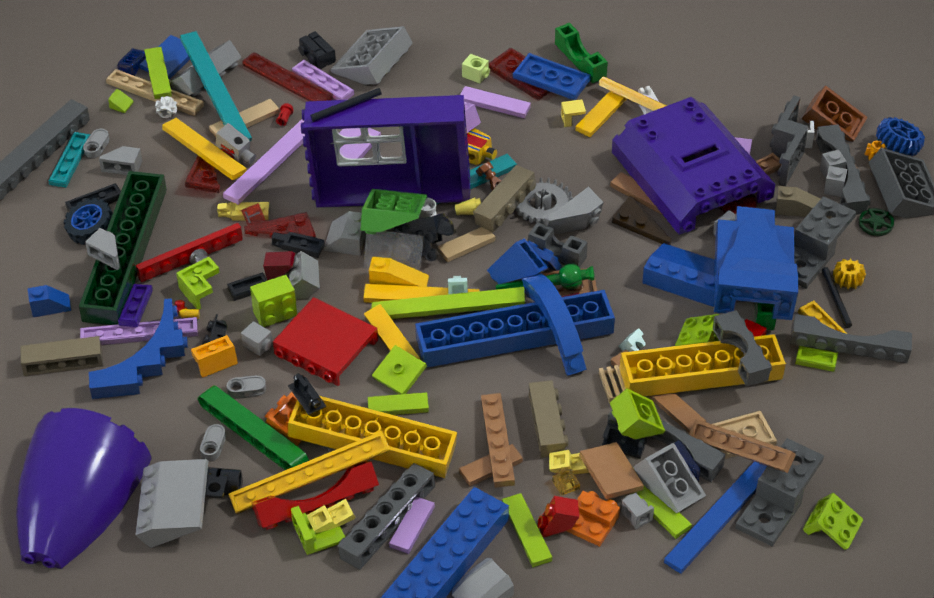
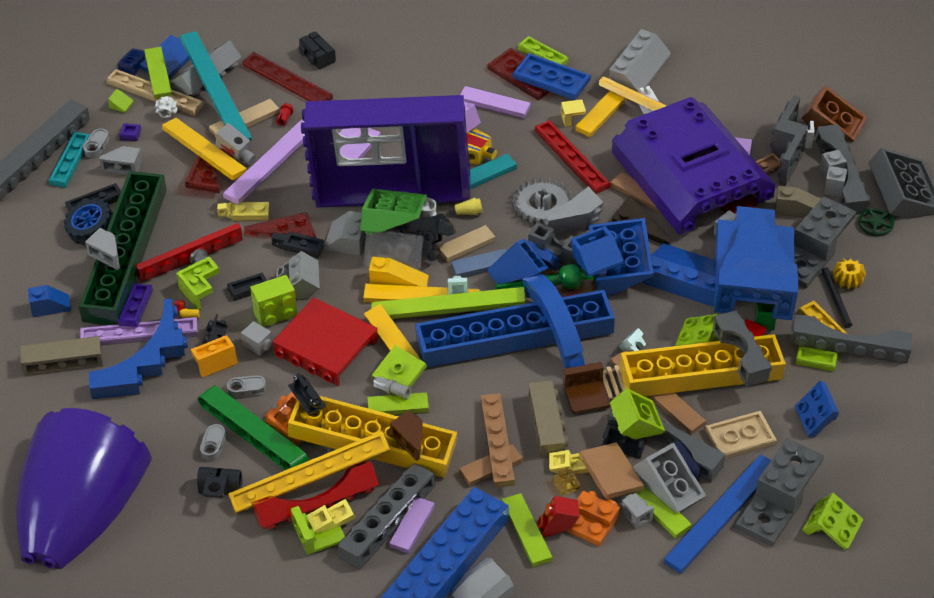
(130, 132): none -> dark purple tile
(171, 500): light grey slope -> none
(253, 214): clear red tile -> none
(278, 263): dark red slope -> none
(323, 80): lavender tile -> none
(346, 104): black bar -> none
(373, 55): light grey slope -> none
(392, 387): none -> light grey axle
(408, 433): none -> reddish brown slope
(475, 68): yellowish green brick -> none
(475, 264): none -> sand blue tile
(485, 169): dark orange piece -> none
(505, 198): dark tan brick -> none
(539, 49): none -> lime tile
(569, 42): green arch -> none
(572, 157): none -> red tile
(585, 388): none -> reddish brown bracket
(596, 251): none -> blue slope
(635, 250): none -> blue slope
(640, 61): none -> light grey slope
(743, 446): medium nougat plate -> none
(817, 409): none -> blue plate
(873, 148): light orange gear -> none
(900, 136): blue gear -> none

